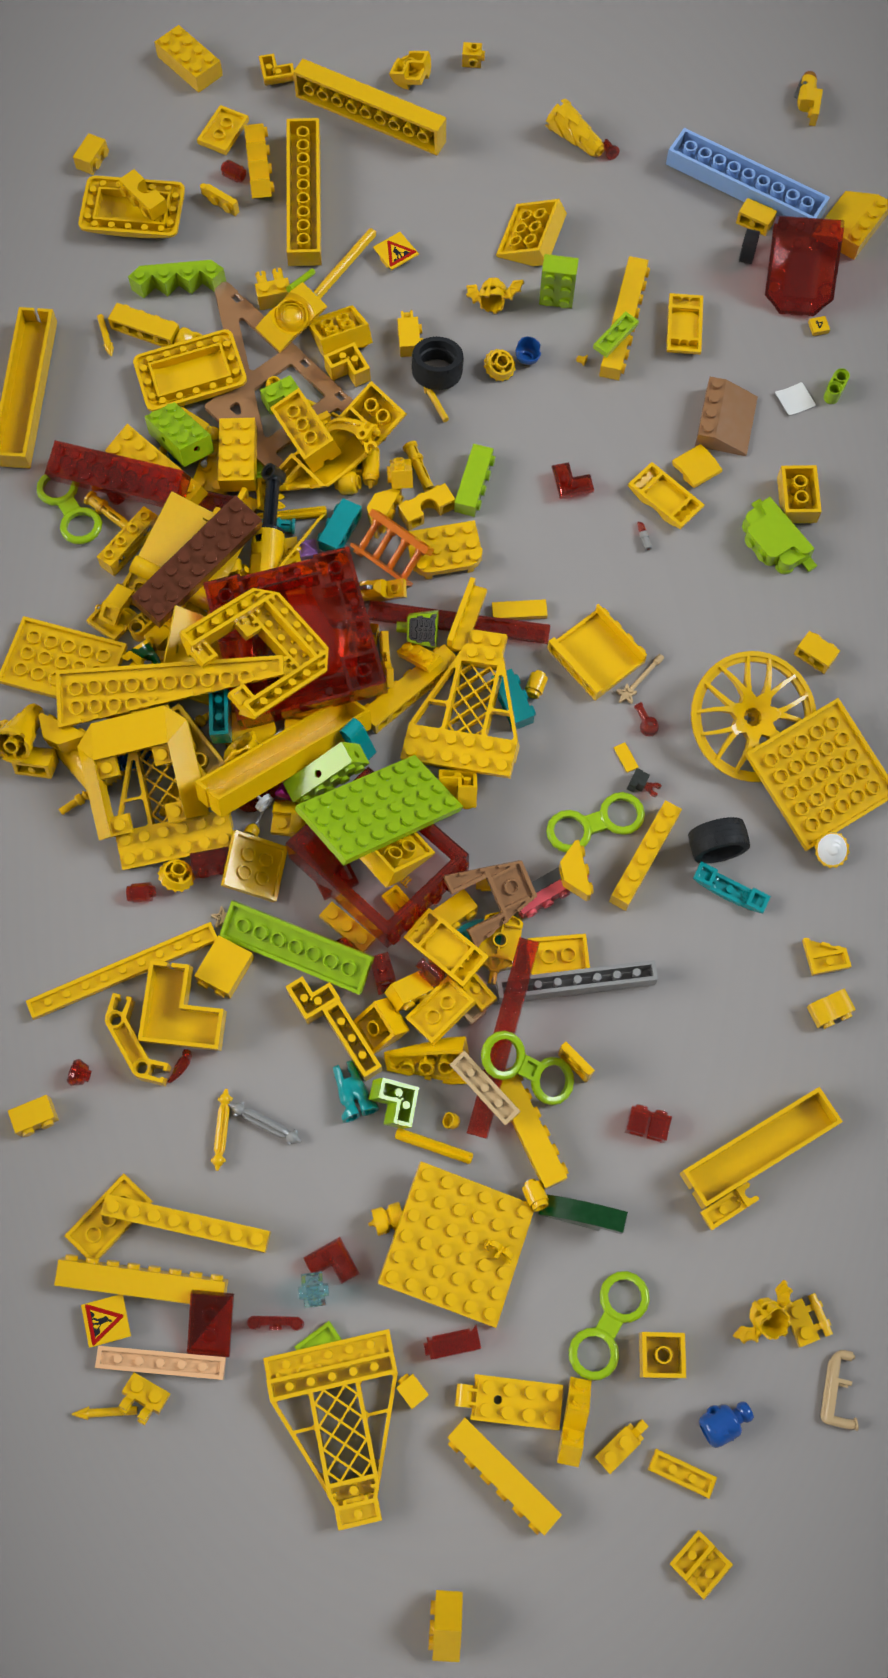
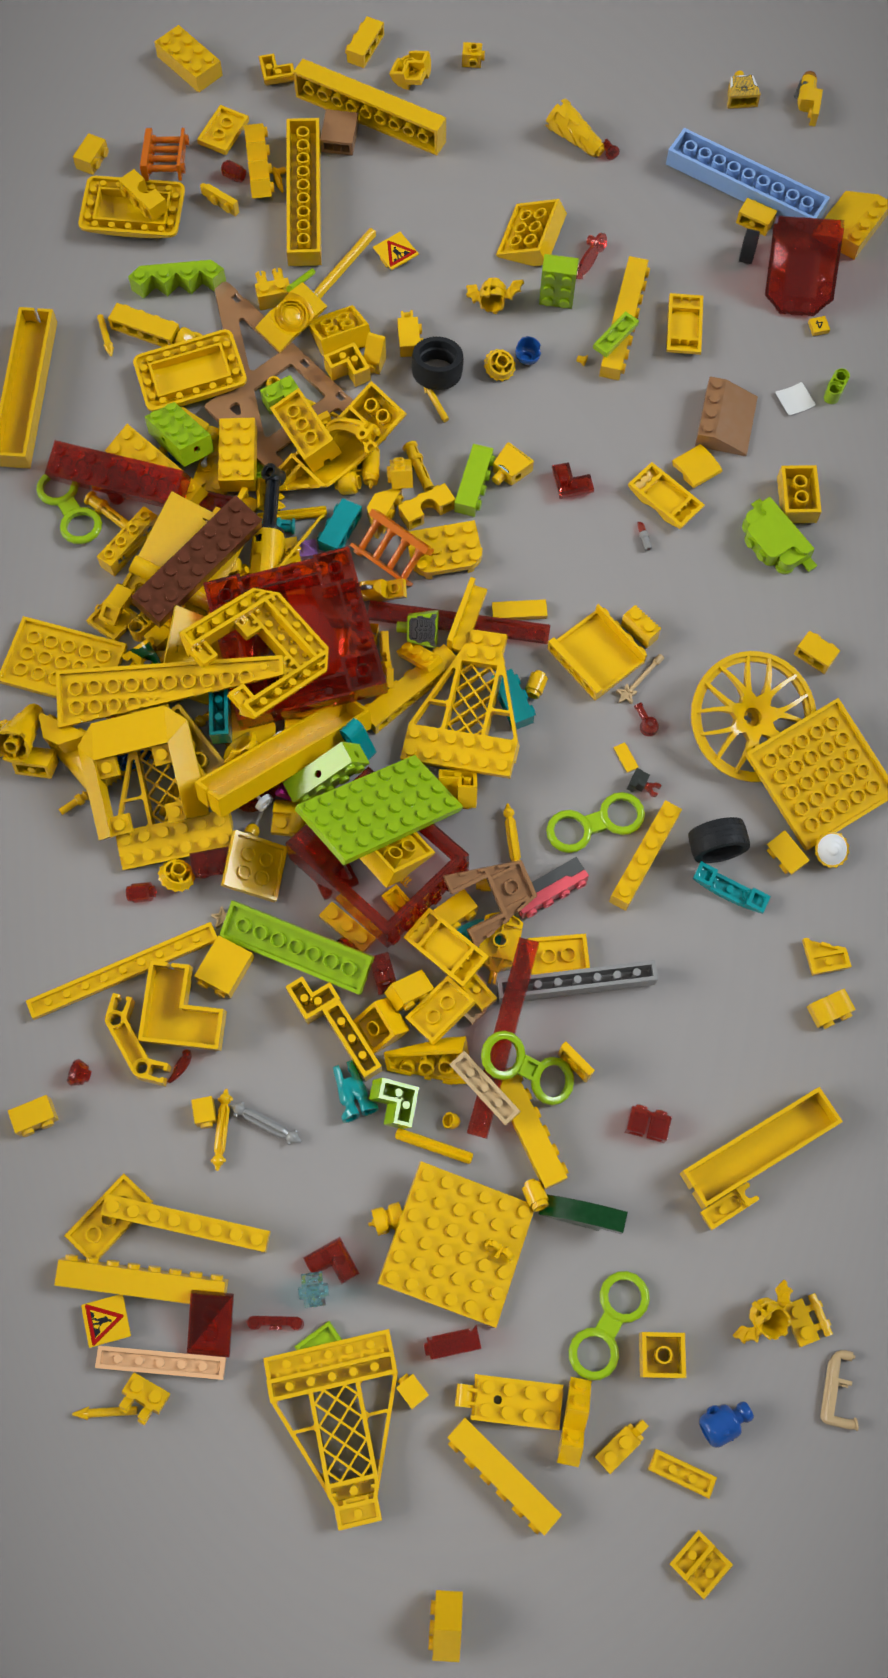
(149, 149): none -> orange fence
(204, 1112): none -> yellow brick
(277, 178): none -> yellow bar
(339, 132): none -> medium nougat brick
(365, 42): none -> yellow brick
(375, 352): none -> yellow slope
(430, 972): clear red arm -> none
(511, 465): none -> yellow torso
(511, 834): none -> yellow wheel
(575, 872): yellow slope -> none
(597, 245): none -> clear red brick
(641, 626): none -> yellow brick
(742, 91): none -> yellow torso
(787, 852): none -> yellow brick

